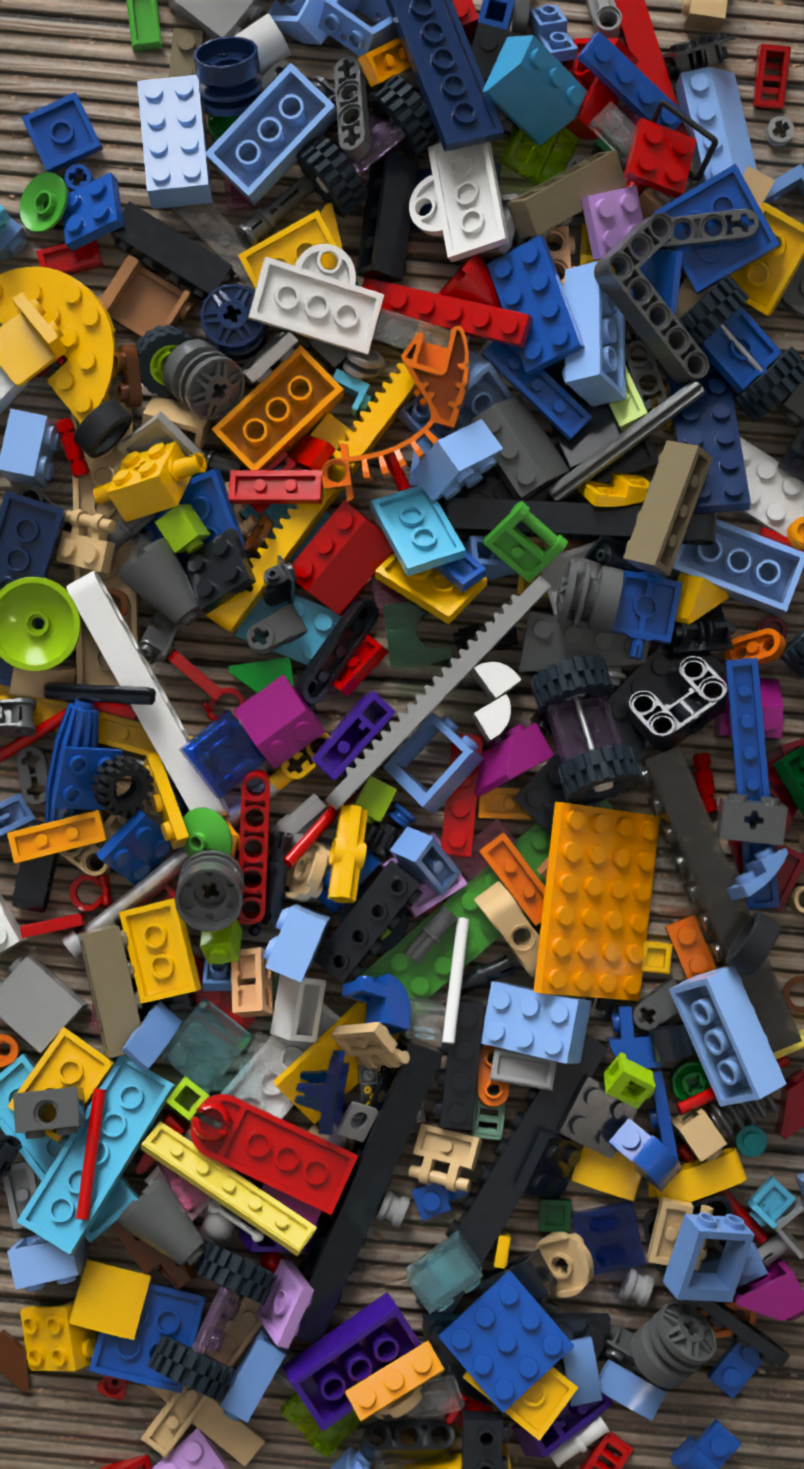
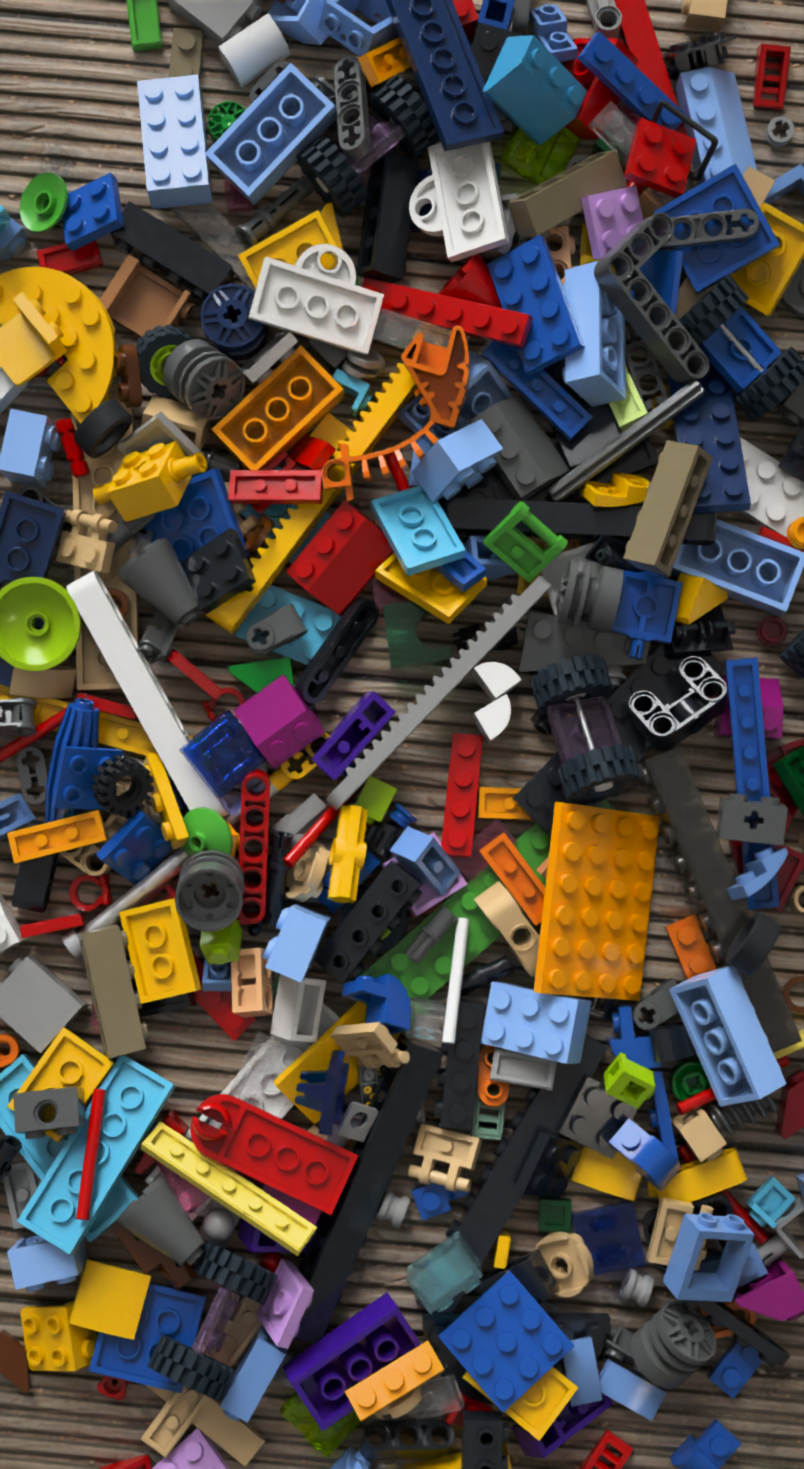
(62, 133): blue plate -> none
(73, 172): blue bush -> none
(100, 693): black axle -> none
(152, 1036): medium blue slope -> none
(183, 529): lime brick -> none
(186, 1099): lime brick -> none
(206, 1045): clear light blue brick -> none
(215, 1207): white hinge -> none
(228, 75): dark blue wheel -> none
(279, 583): black hinge -> none
(360, 665): red plate -> none
(451, 778): medium blue window -> none
(511, 756): magenta slope -> none
(579, 1441): white pin -> none
(657, 957): yellow tile -> none
(705, 780): red axle -> none
(751, 1141): teal plate -> none
(758, 645): orange plate -> none

